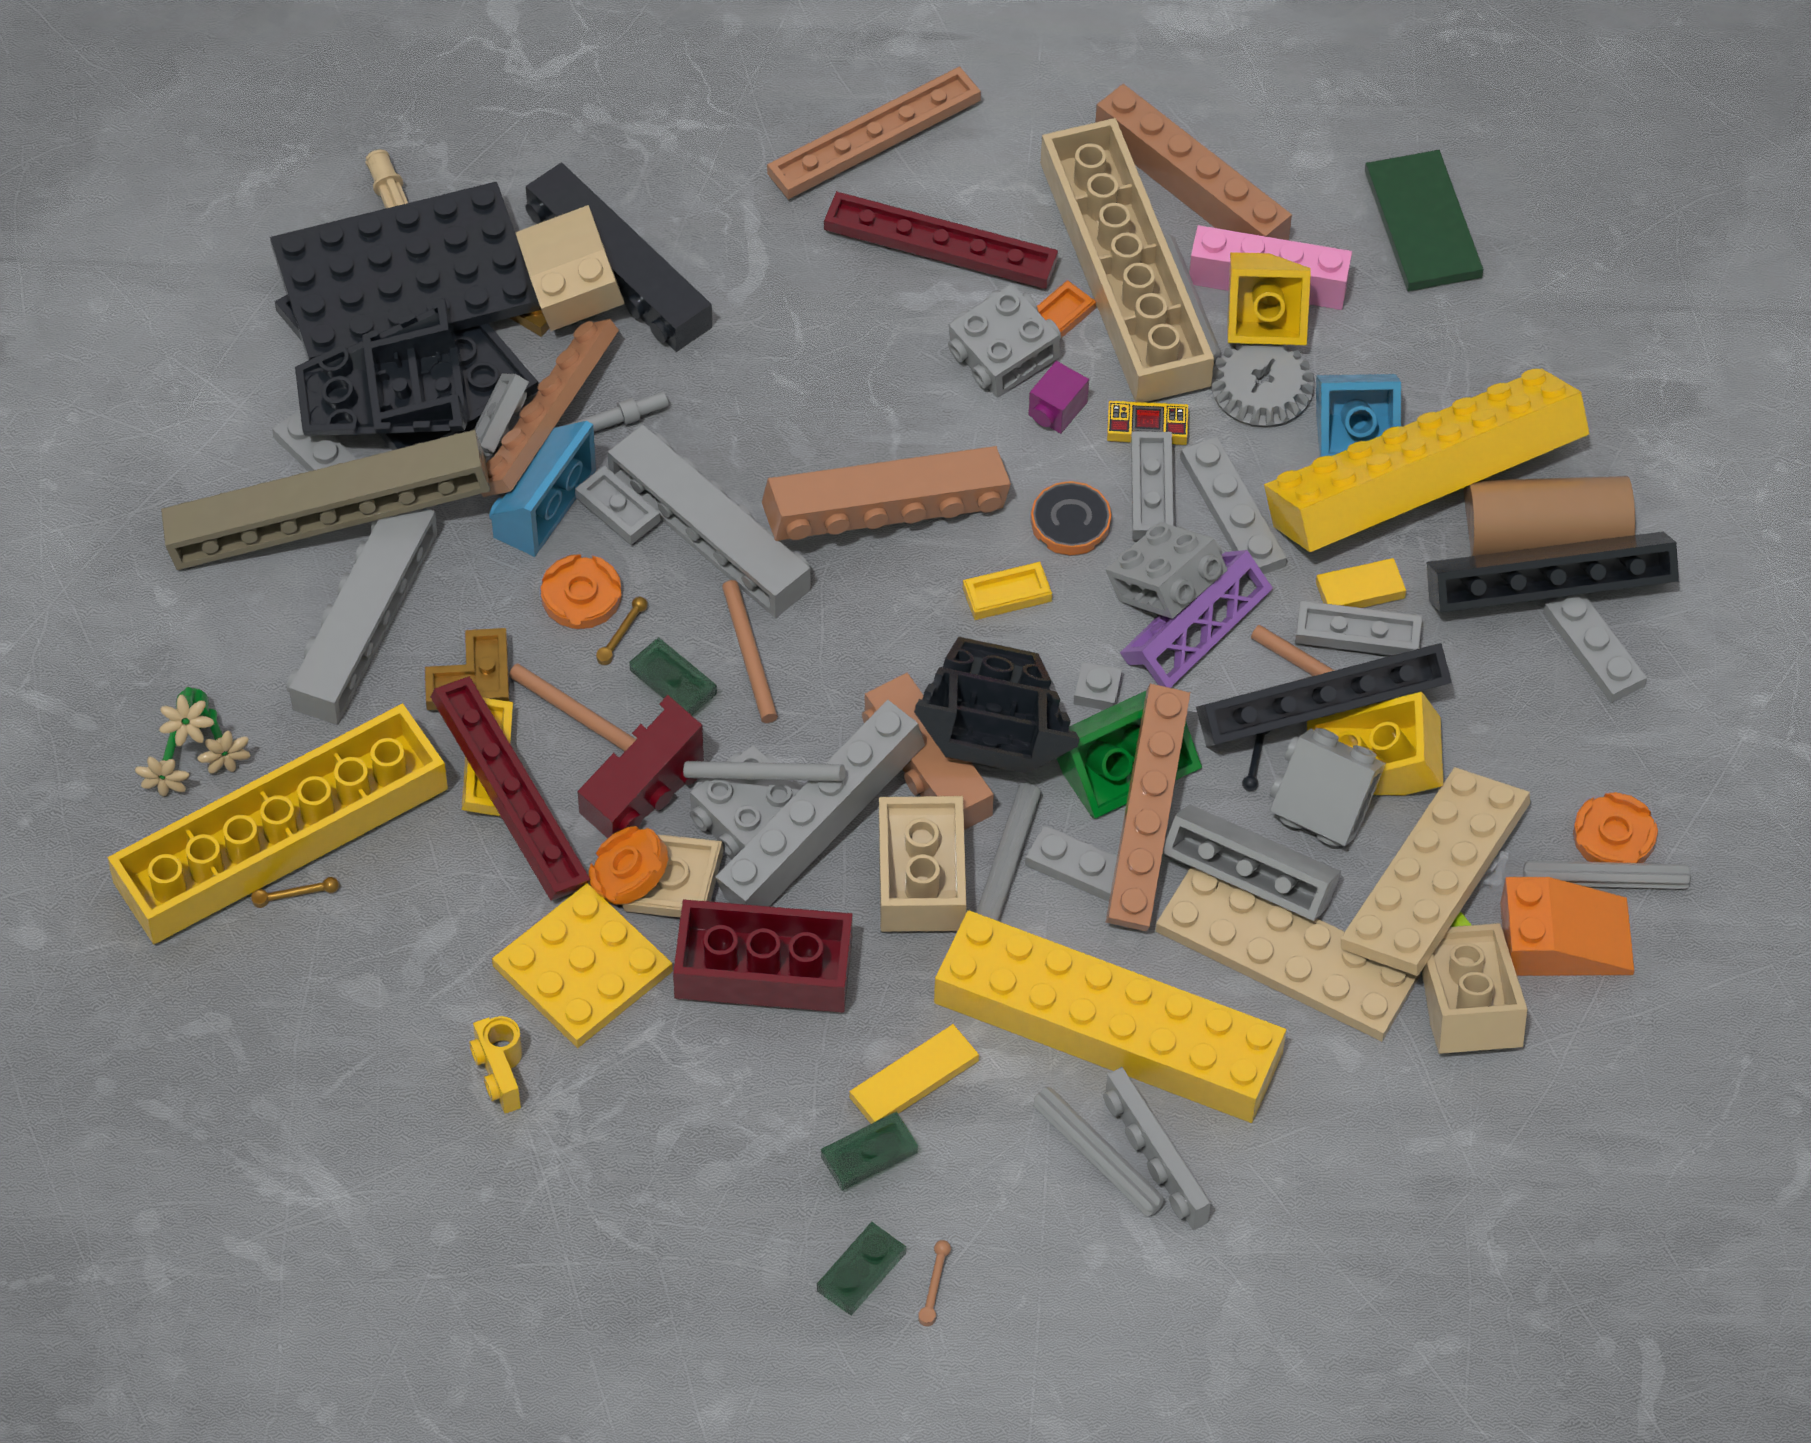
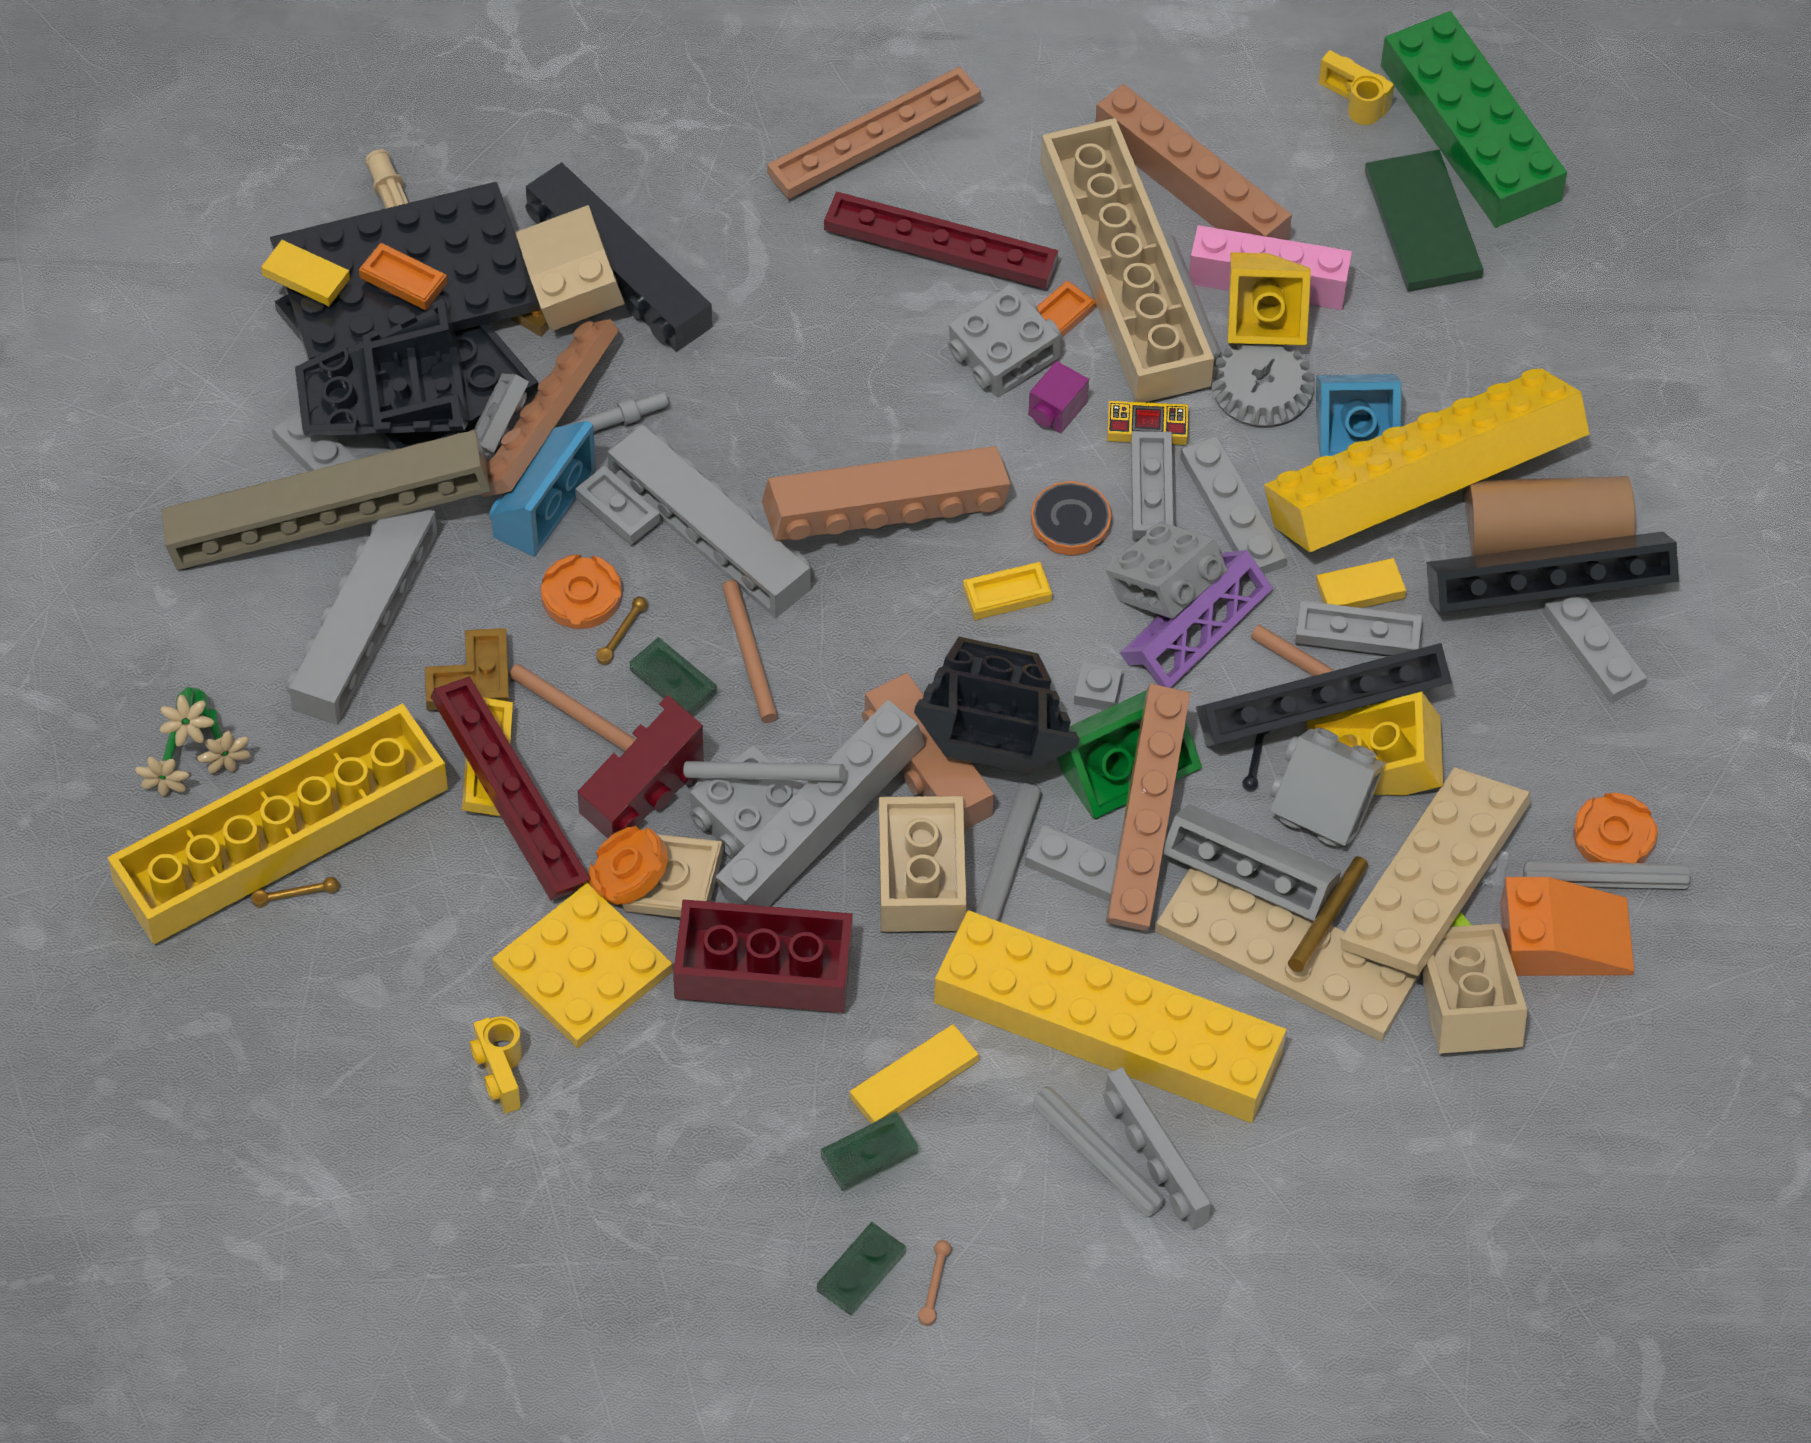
(305, 272): none -> yellow tile
(403, 276): none -> orange tile
(1327, 914): none -> pearl gold bar
(1367, 92): none -> yellow plate
(1473, 119): none -> green brick

